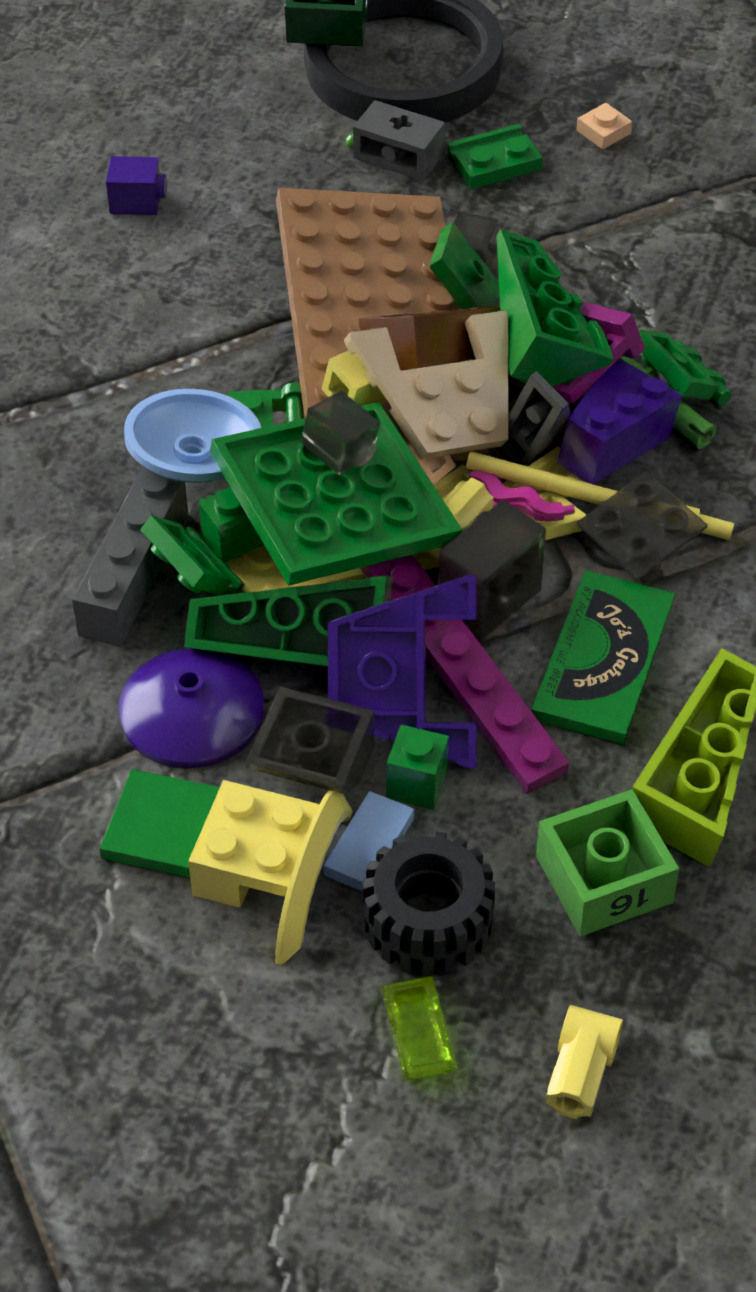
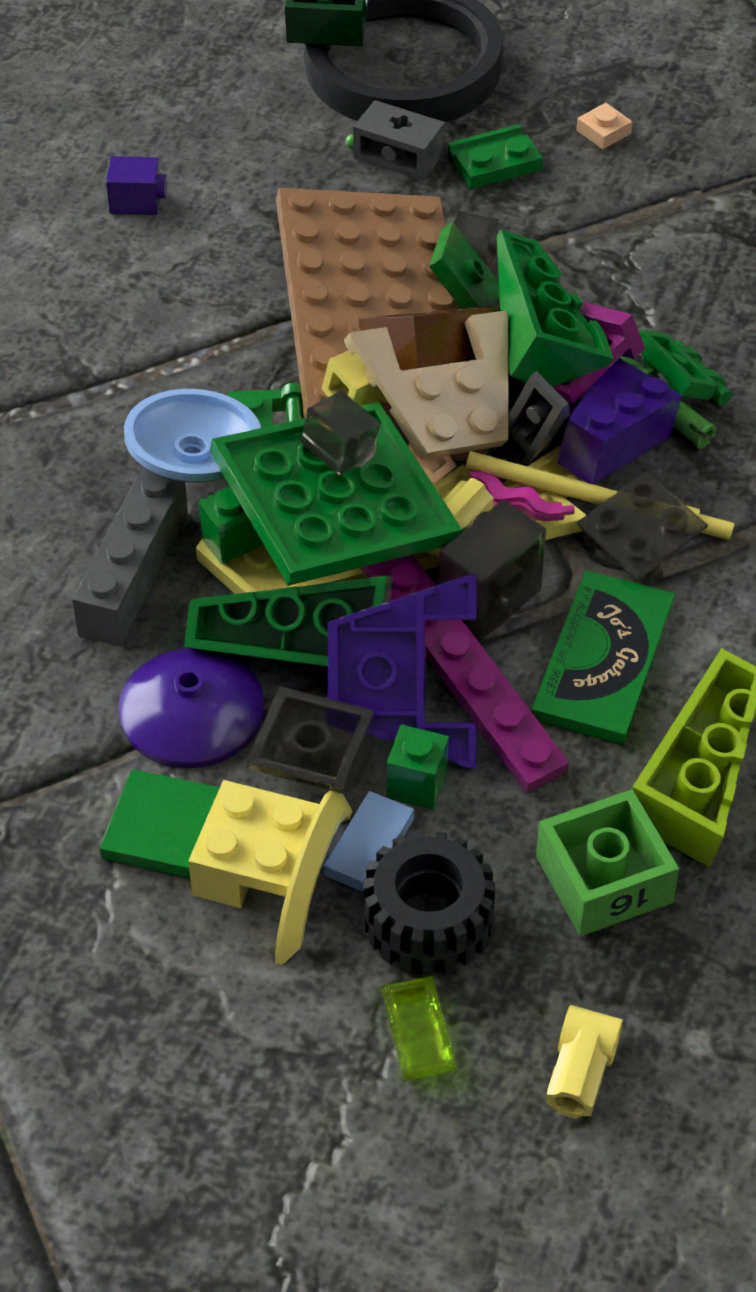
(191, 556): green plate -> none

